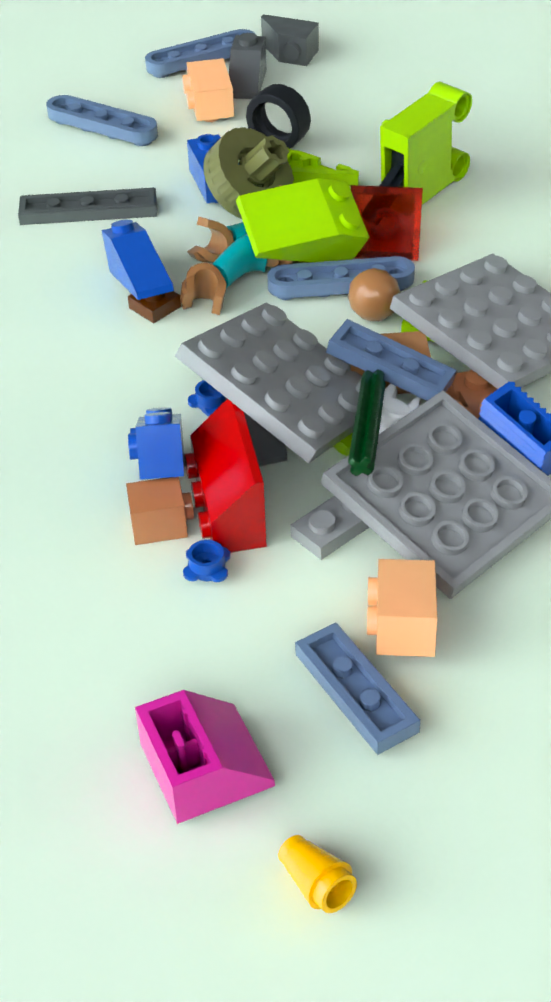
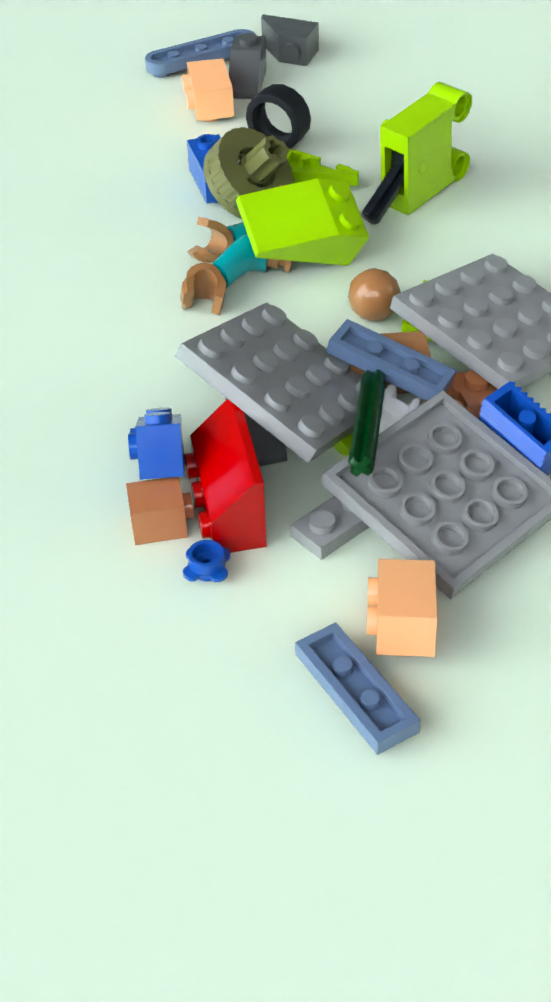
(87, 206): dark grey tile -> none
(102, 119): sand blue plate -> none
(135, 260): blue slope -> none
(155, 307): reddish brown plate -> none
(200, 753): dark pink slope -> none
(205, 398): blue plate -> none
(318, 874): yellow cone -> none
(333, 277): sand blue plate -> none
(390, 219): clear red slope -> none

